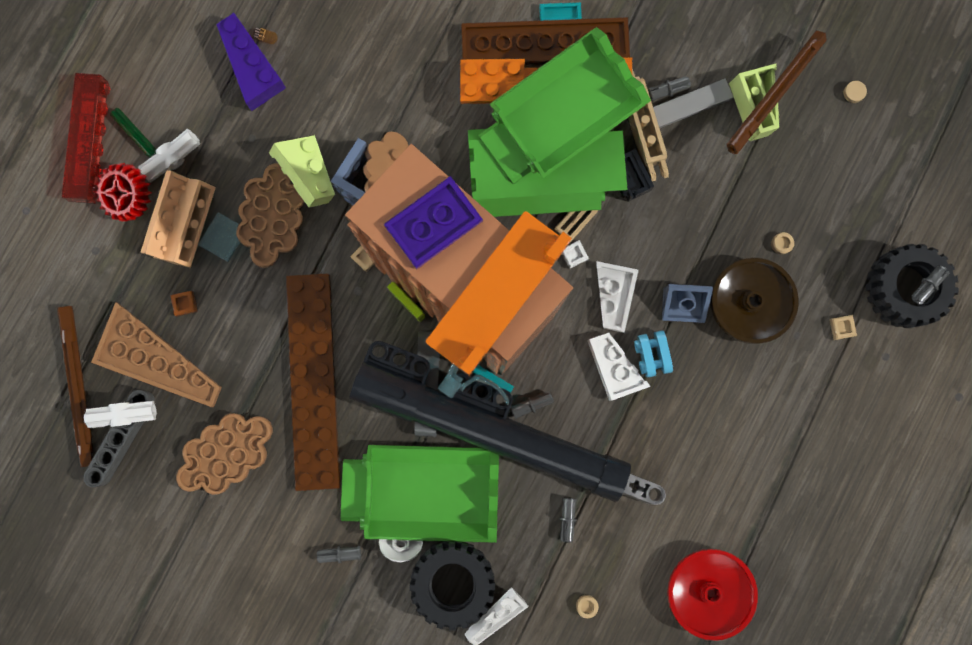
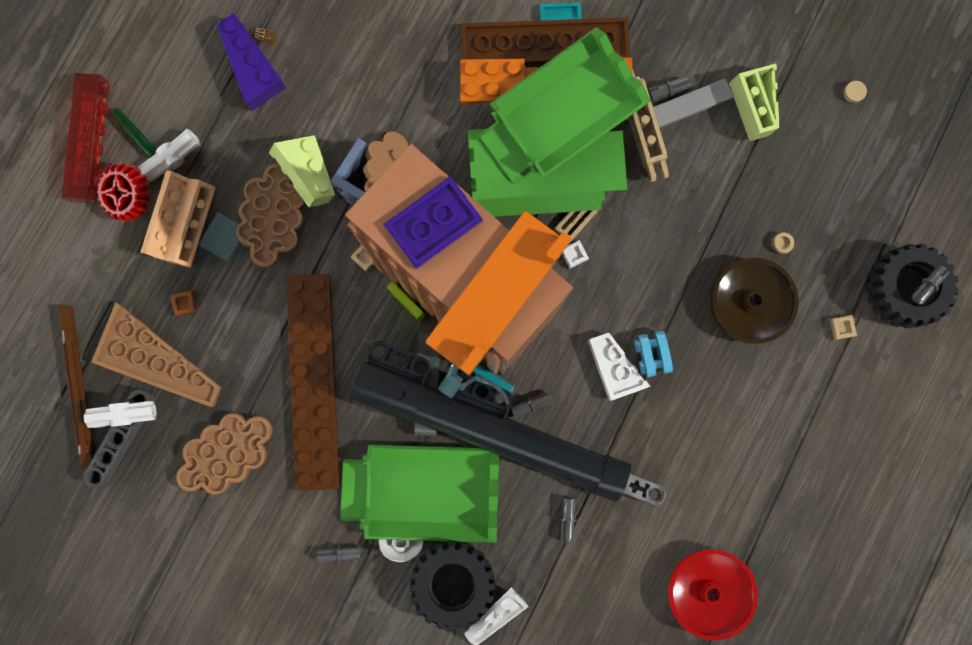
(587, 606): tan tile -> none
(616, 294): white wing -> none
(637, 177): black hinge -> none
(686, 303): sand blue slope -> none
(776, 92): reddish brown piece -> none

